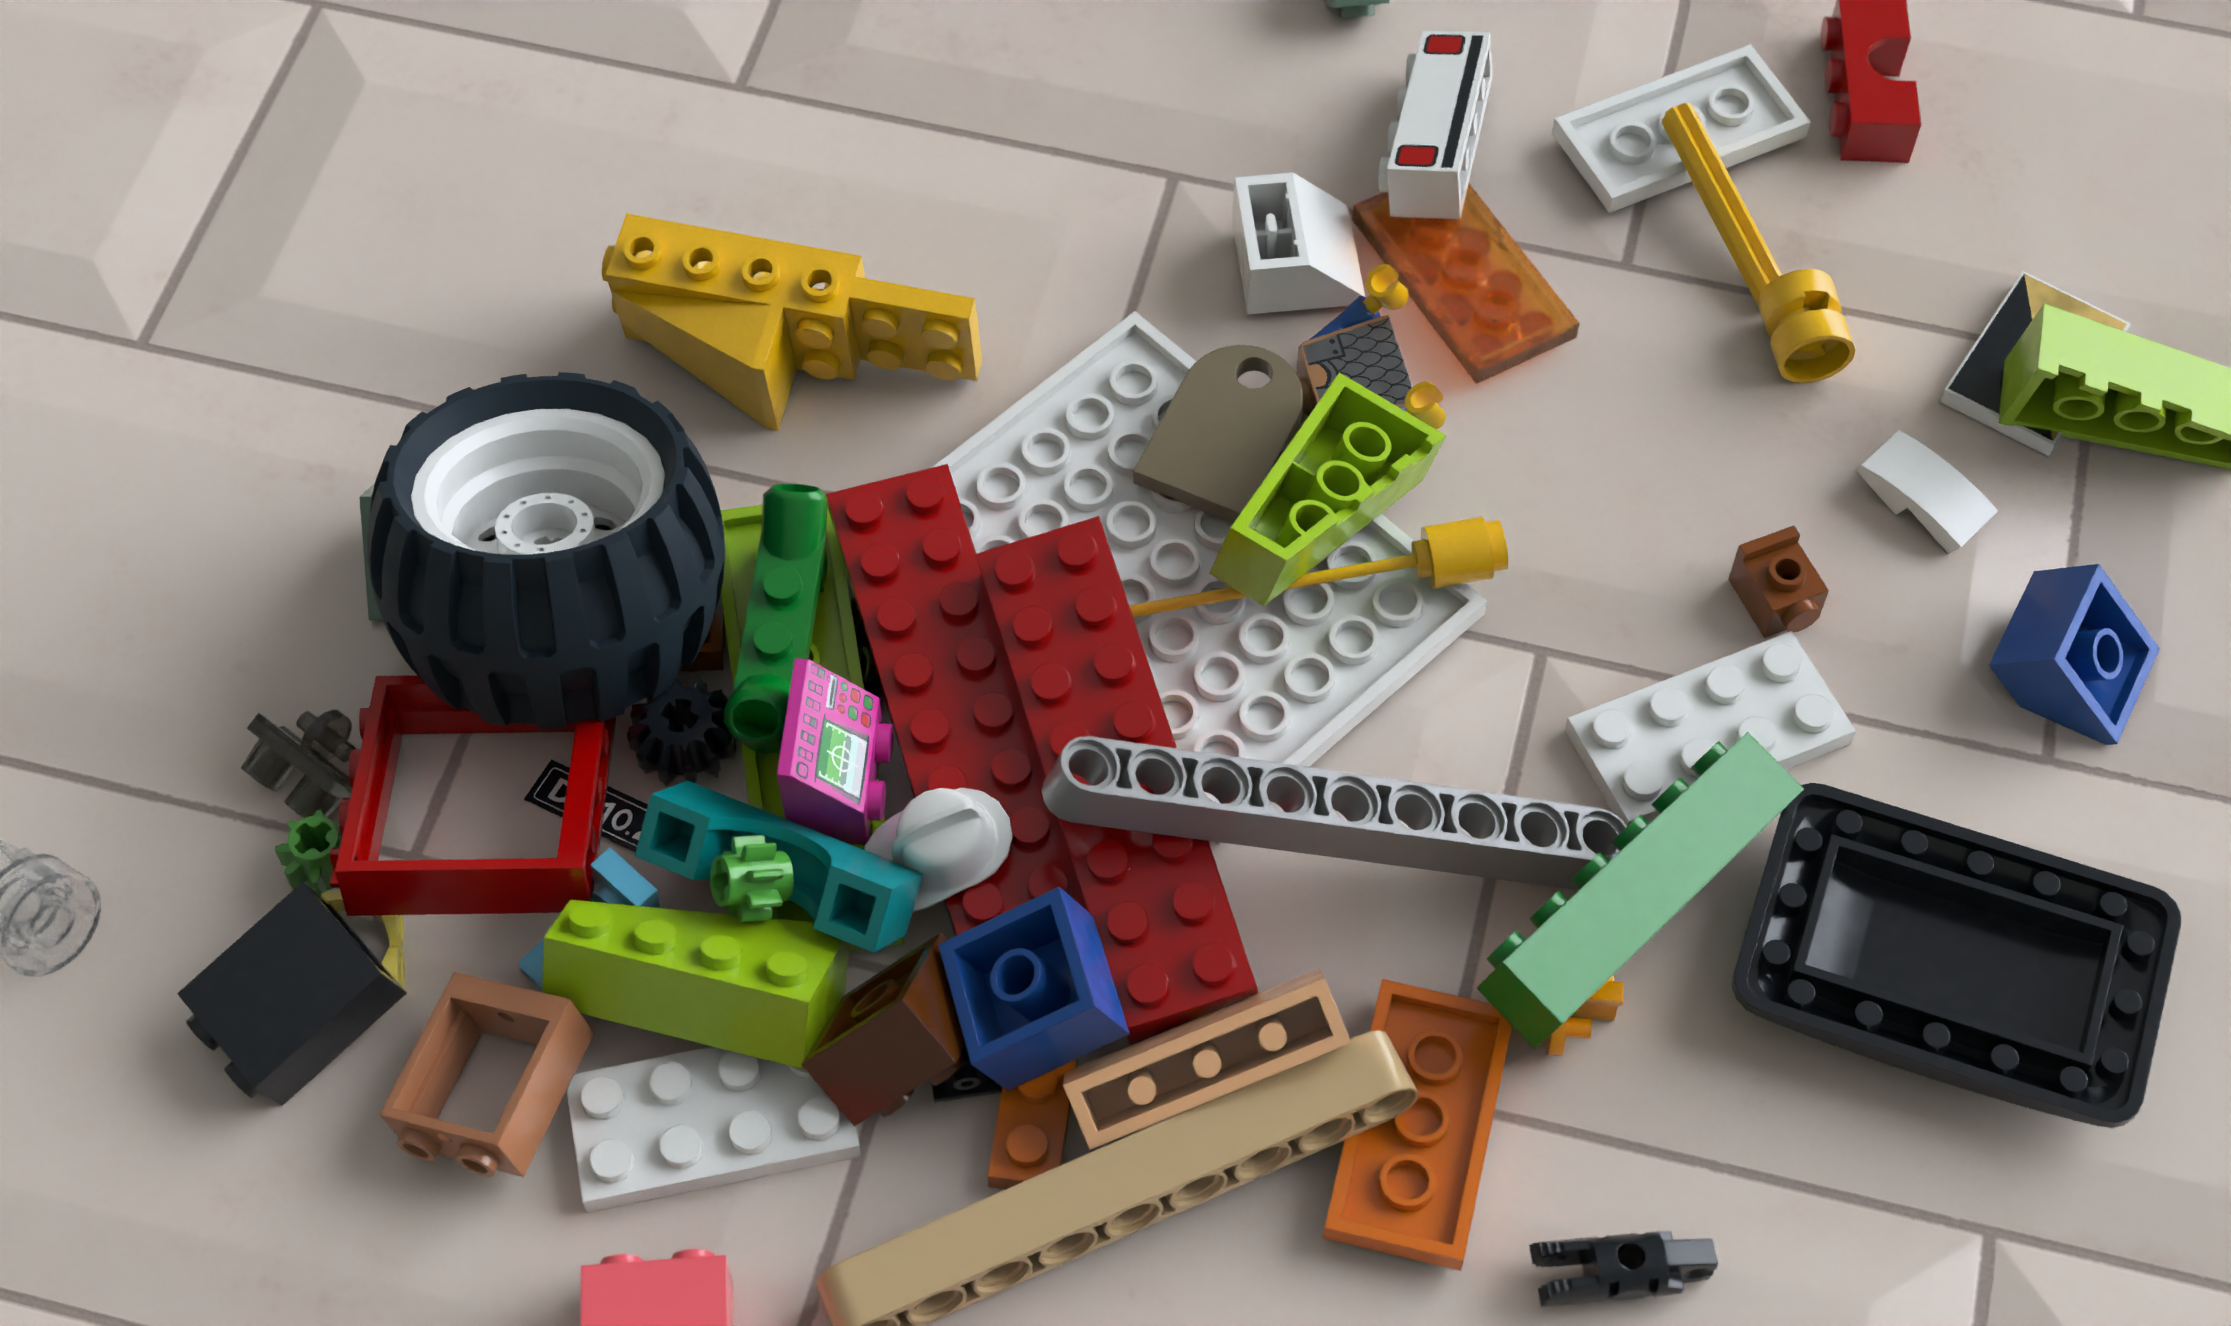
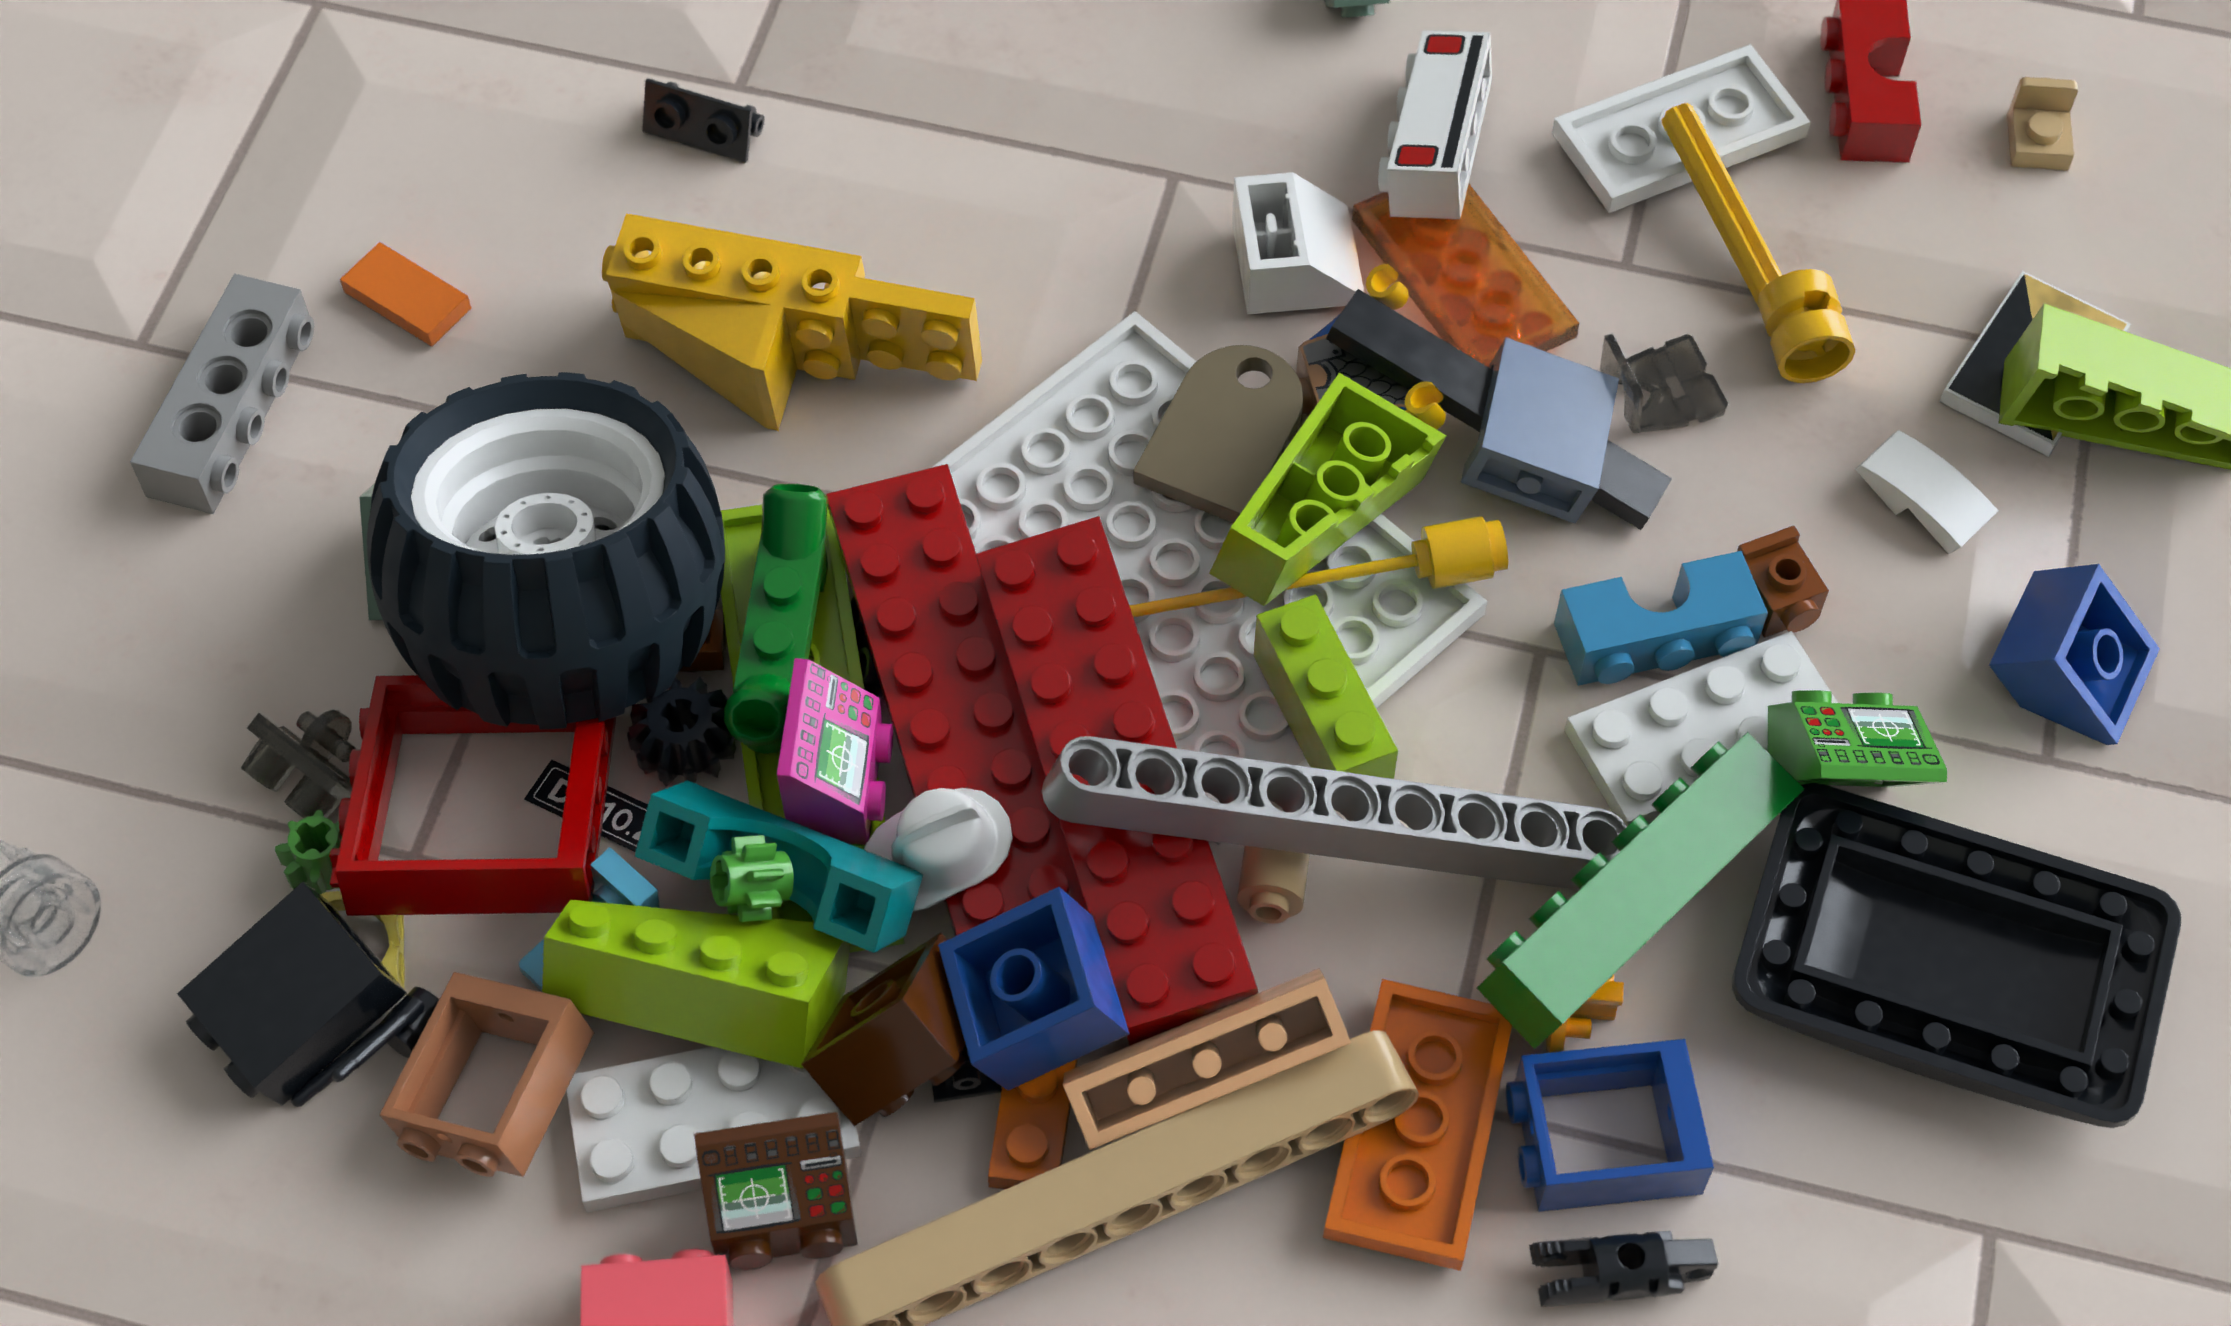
(223, 394): none -> light grey brick
(399, 1029): none -> black plant
(405, 294): none -> orange tile
(699, 120): none -> black hinge
(776, 1190): none -> reddish brown slope
(1272, 883): none -> tan brick
(1321, 691): none -> lime brick
(1416, 355): none -> black tile
(1542, 431): none -> panel
(1614, 637): none -> dark azure arch
(1653, 1064): none -> blue window
(1672, 376): none -> clear smoke piece
(1854, 742): none -> bright green slope
(2042, 123): none -> tan bracket

